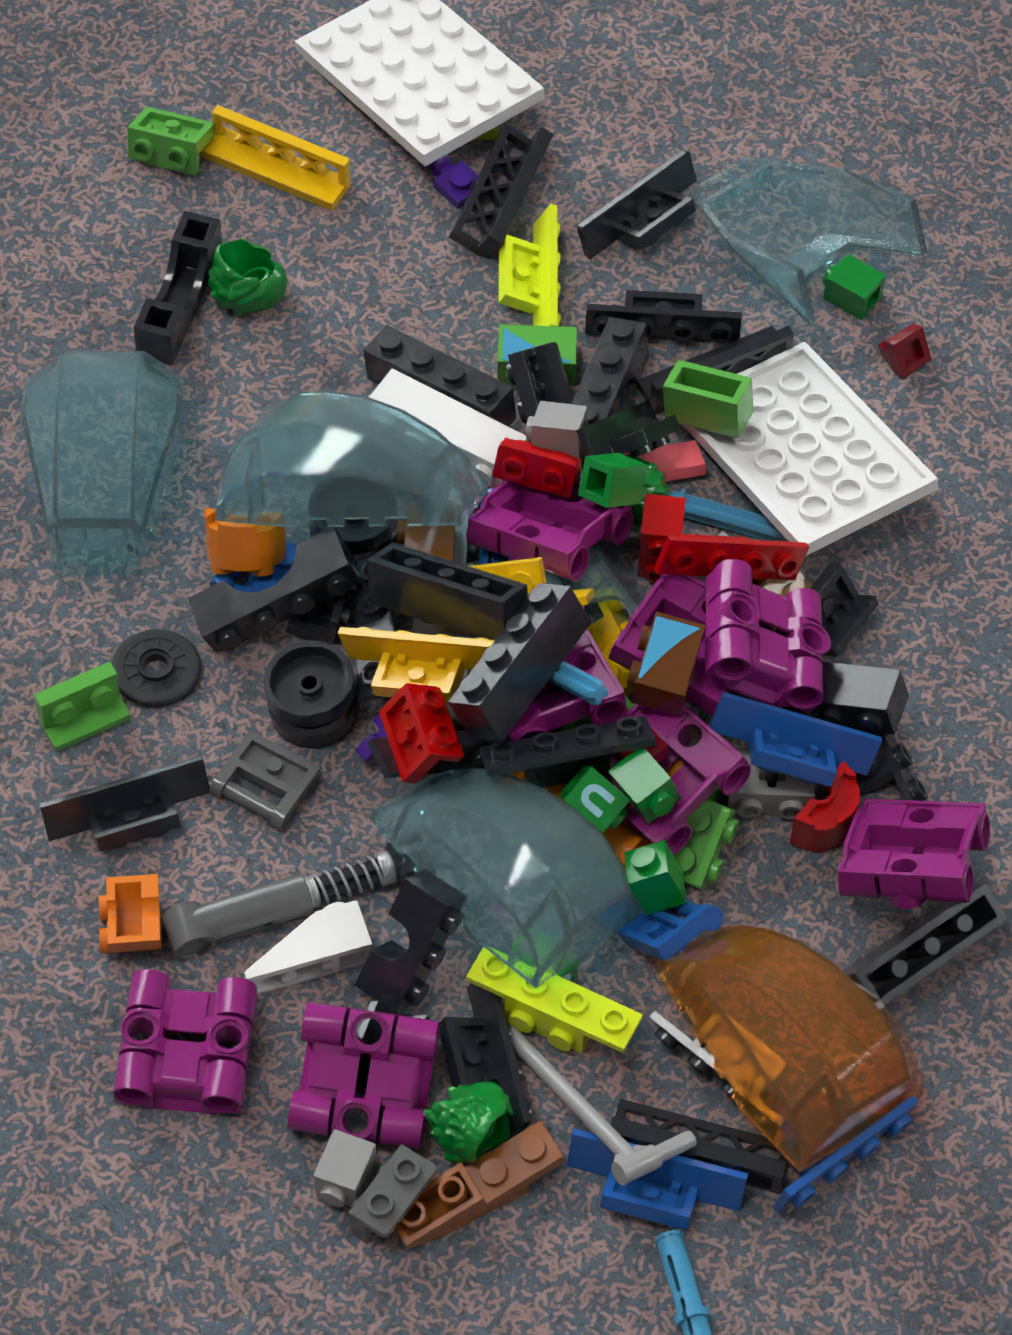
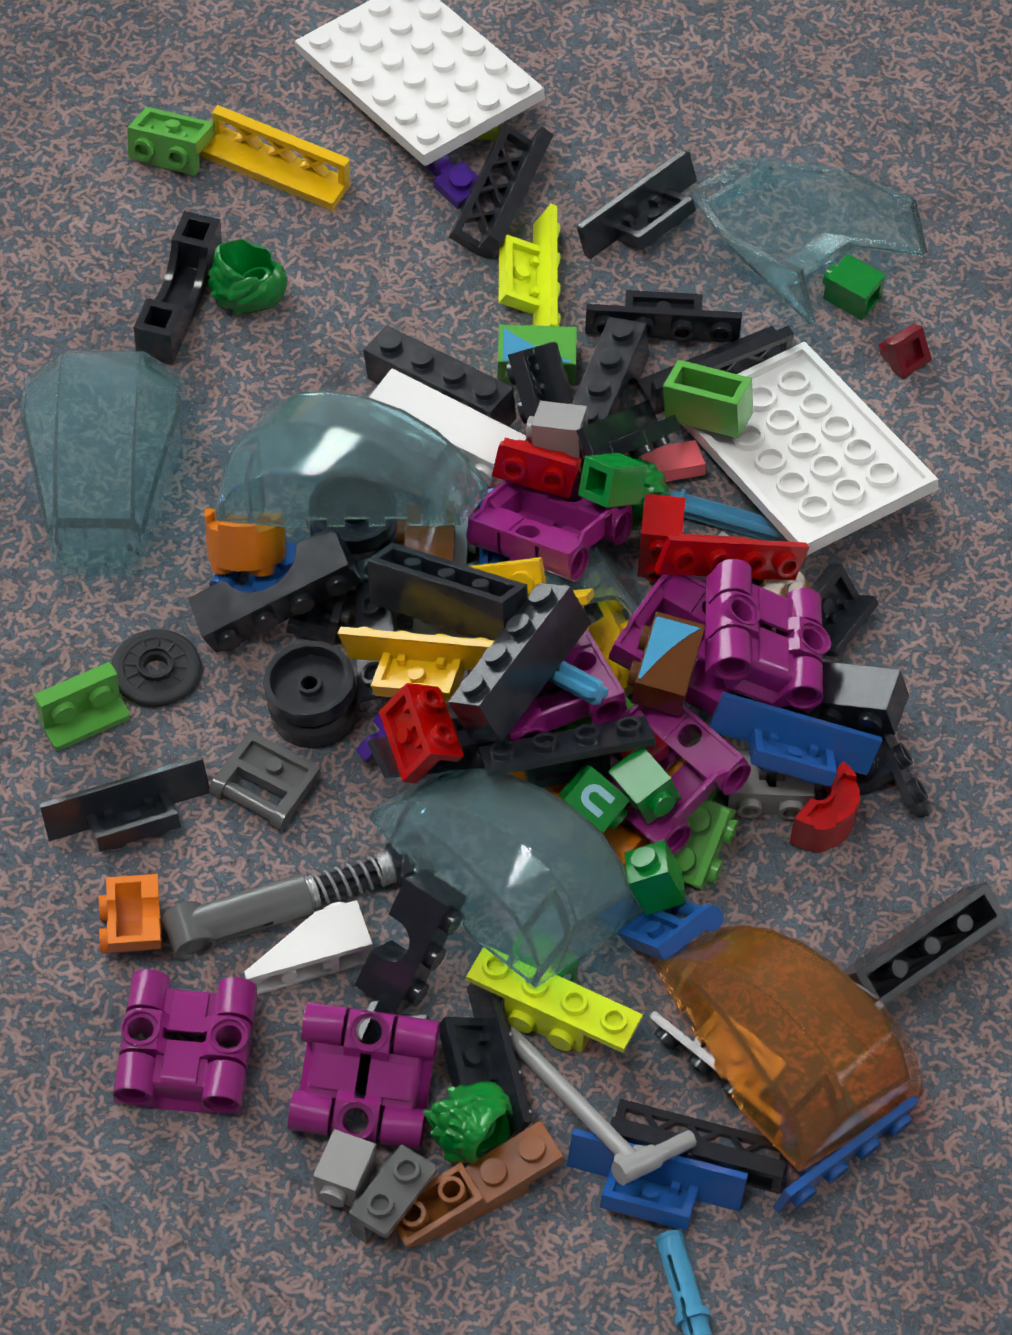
(913, 851): magenta piece -> none

